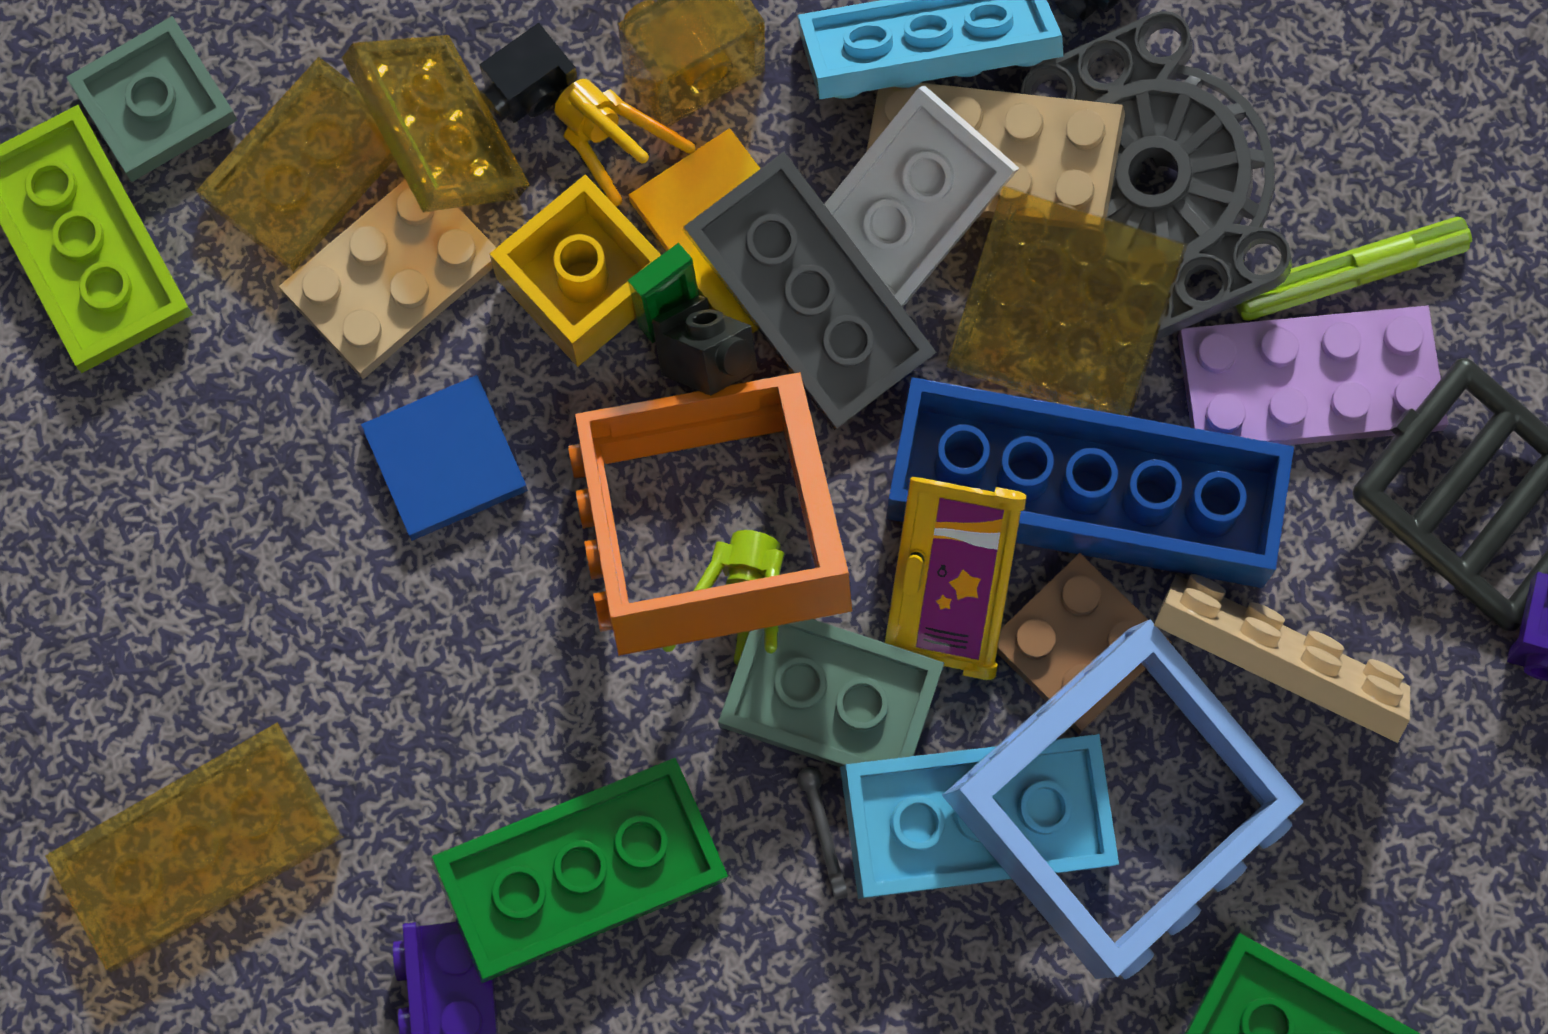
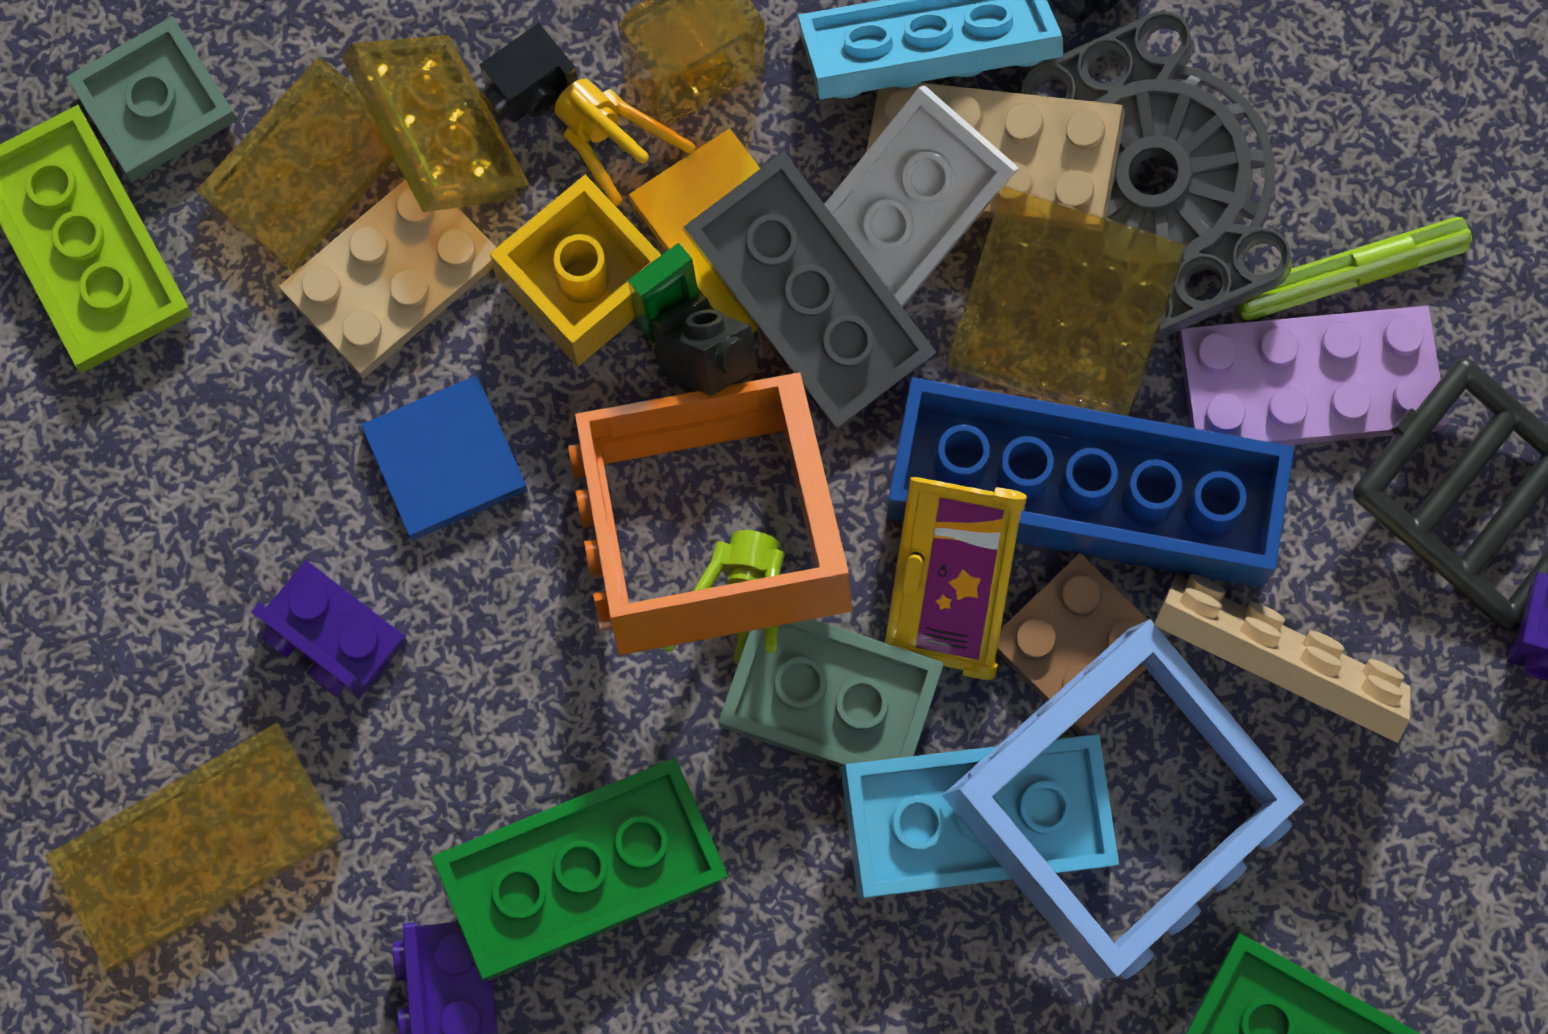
(330, 631): none -> dark purple bracket
(810, 780): flat silver hinge -> none

